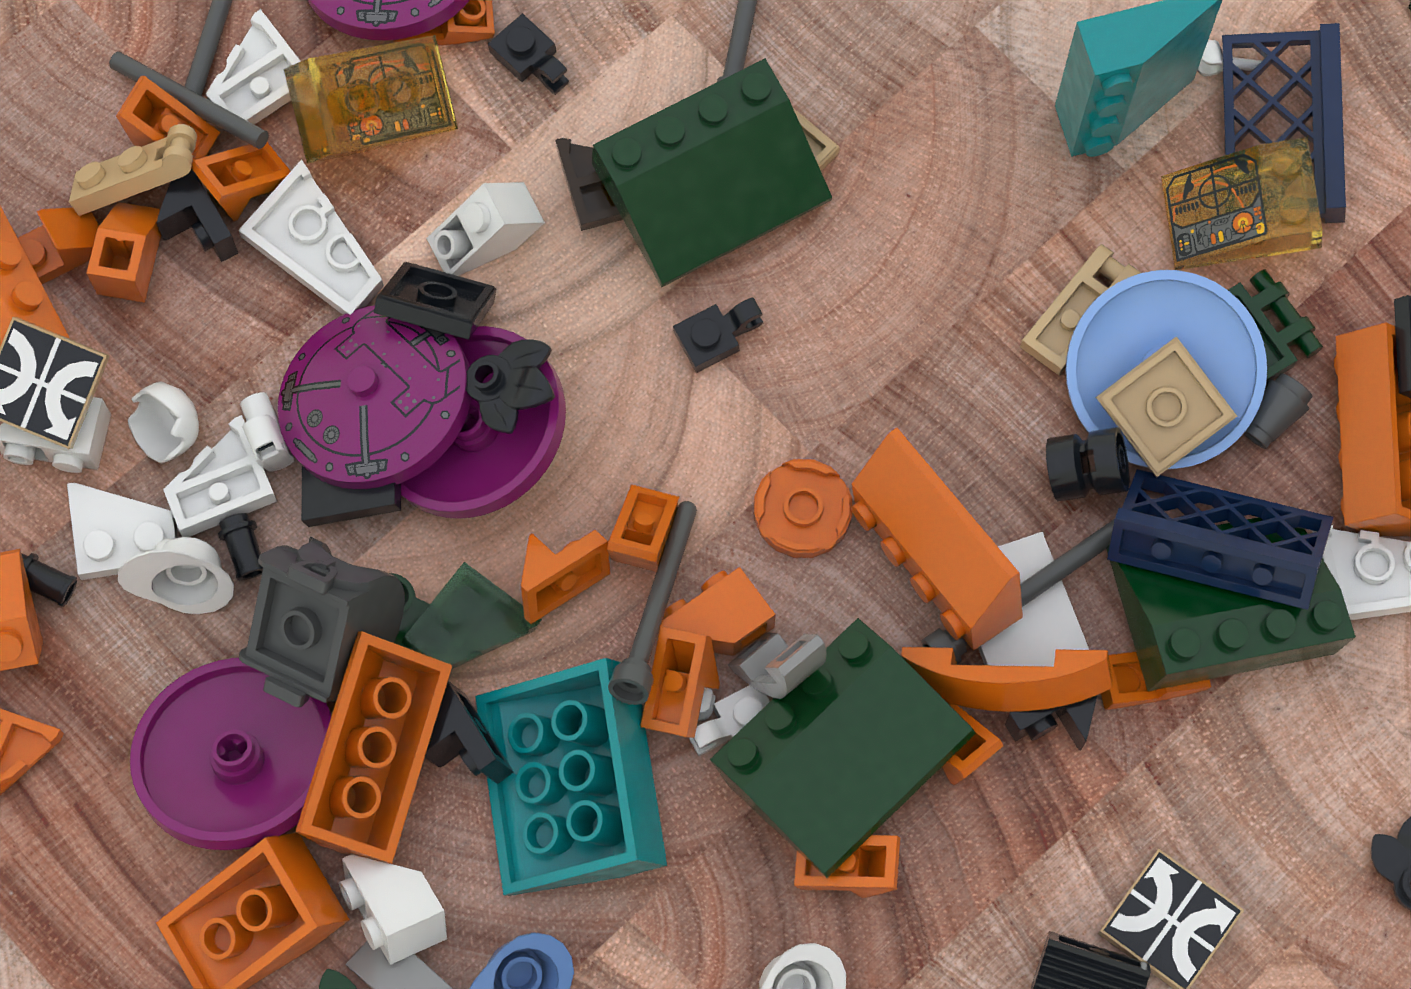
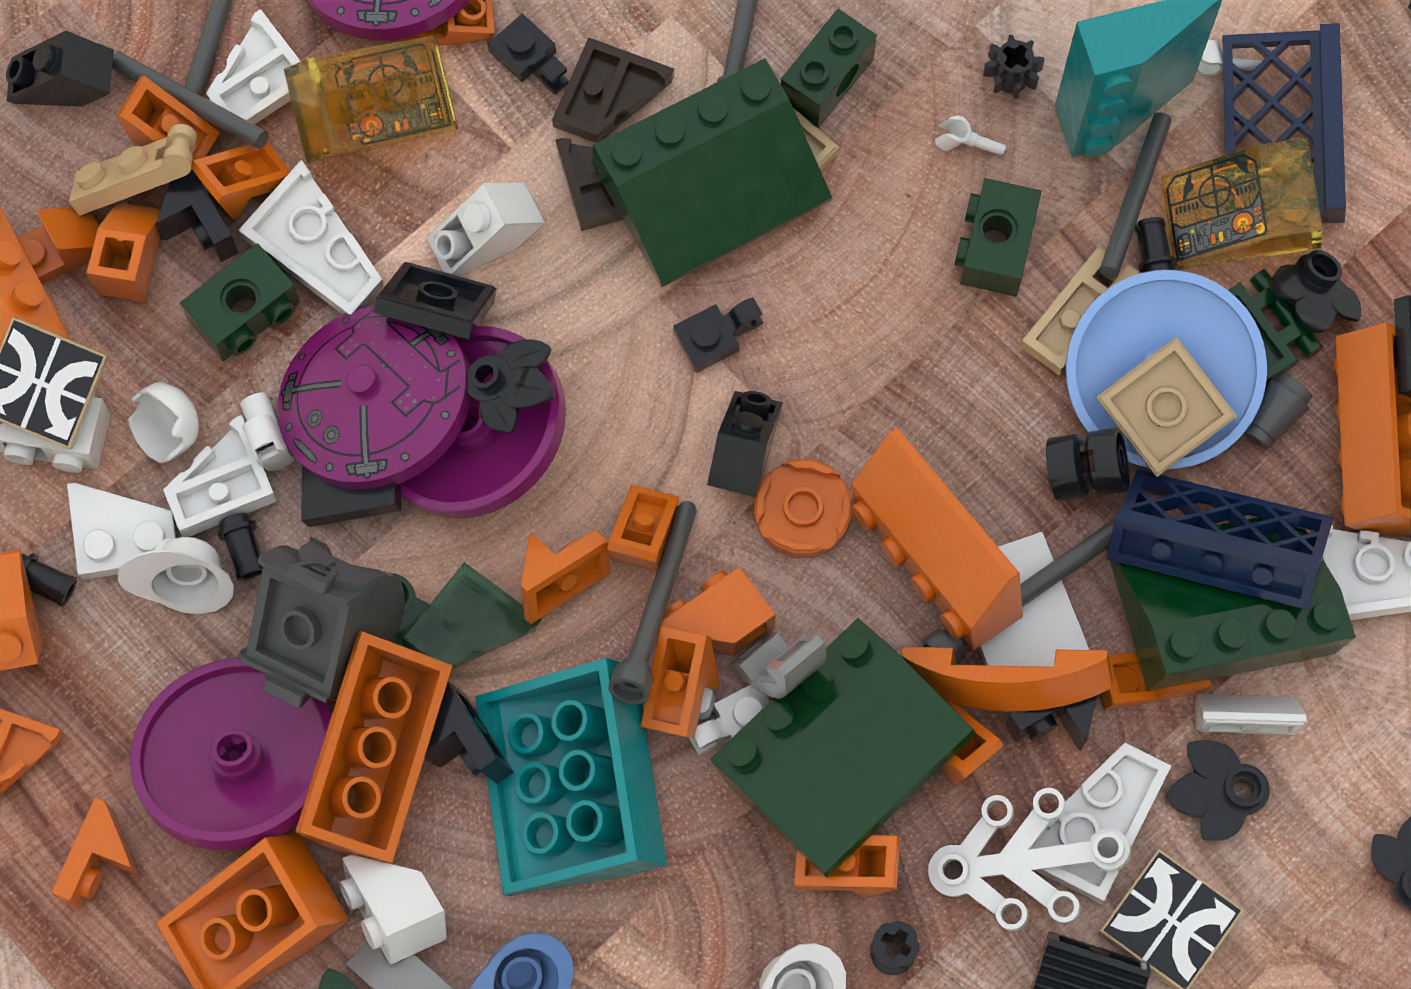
(60, 72): none -> black slope
(96, 842): none -> orange slope
(248, 277): none -> dark green brick
(607, 90): none -> dark brown wing
(744, 442): none -> black slope
(829, 67): none -> dark green brick
(888, 933): none -> black bush
(962, 134): none -> white hand
(1007, 210): none -> dark green brick
(1013, 66): none -> black gear
(1019, 861): none -> white plant
(1112, 797): none -> white wing
(1135, 195): none -> dark grey bar
(1154, 245): none -> black pin
(1211, 793): none -> black plate
(1248, 714): none -> white slope
(1316, 291): none -> black plate

